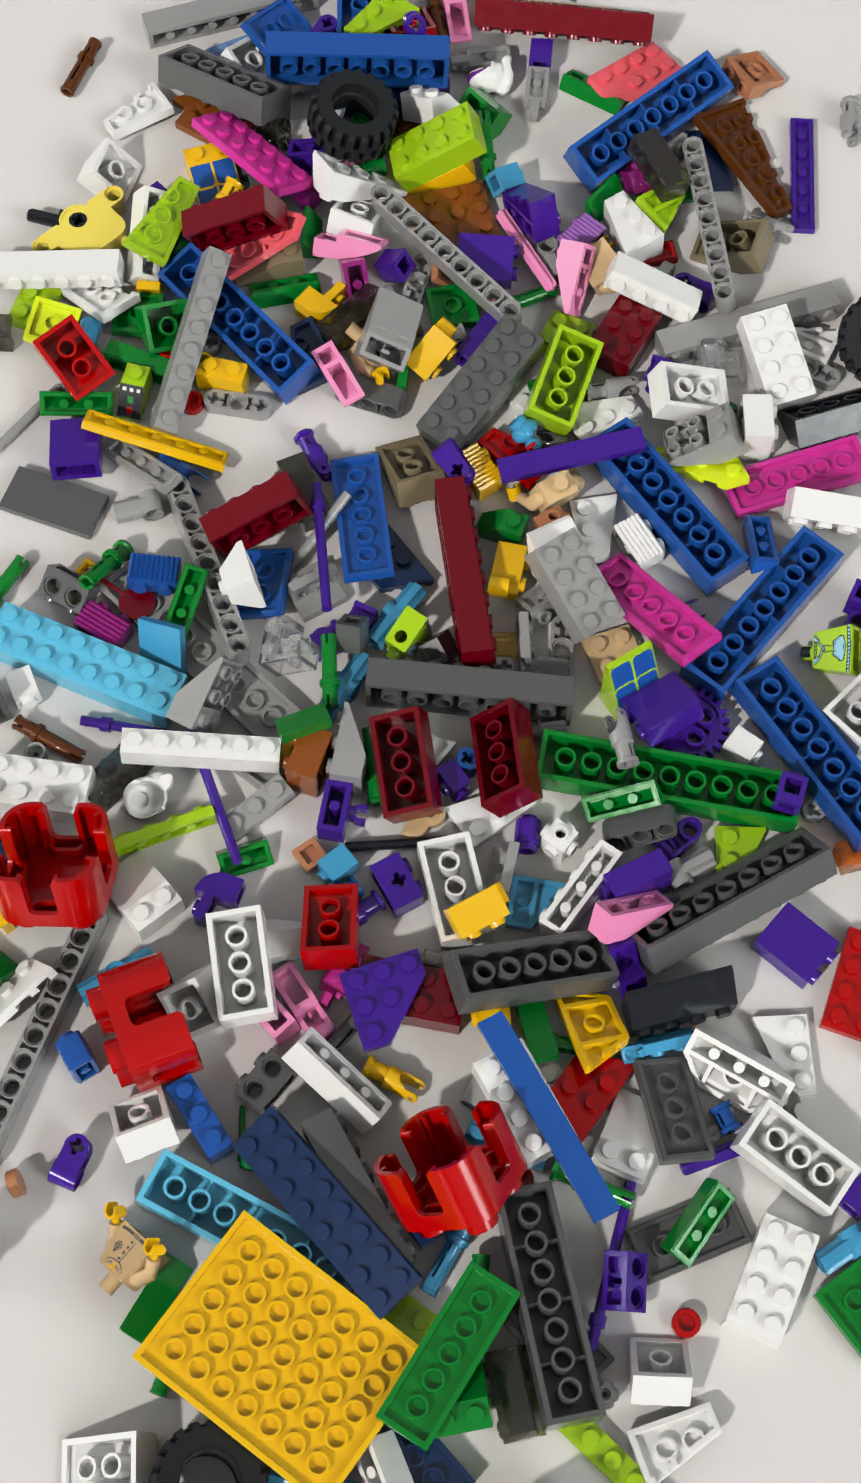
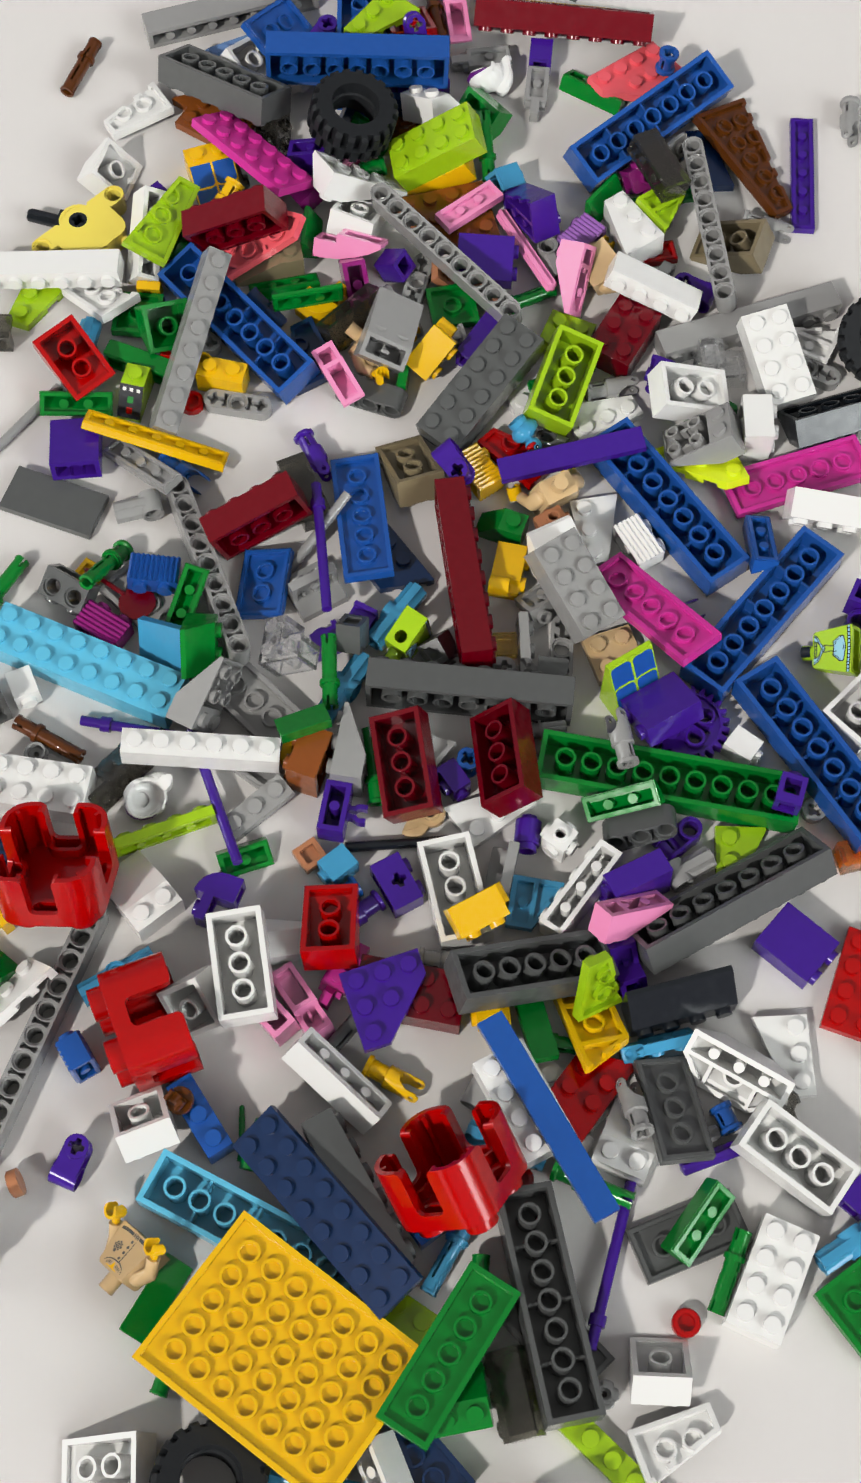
(45, 315): neon yellow plate -> none
(179, 1100): none -> reddish brown plate
(199, 643): none -> green slope
(240, 579): white slope -> none
(267, 307): none -> dark blue axle
(272, 1085): dark grey brick -> none
(307, 297): none -> green slope
(469, 207): none -> bright pink plate
(596, 986): none -> lime wing
(624, 1281): dark purple brick -> none
(635, 1109): none -> light grey piece
(667, 60): none -> blue bush
(731, 1266): none -> green pin
(751, 74): nougat plate -> none

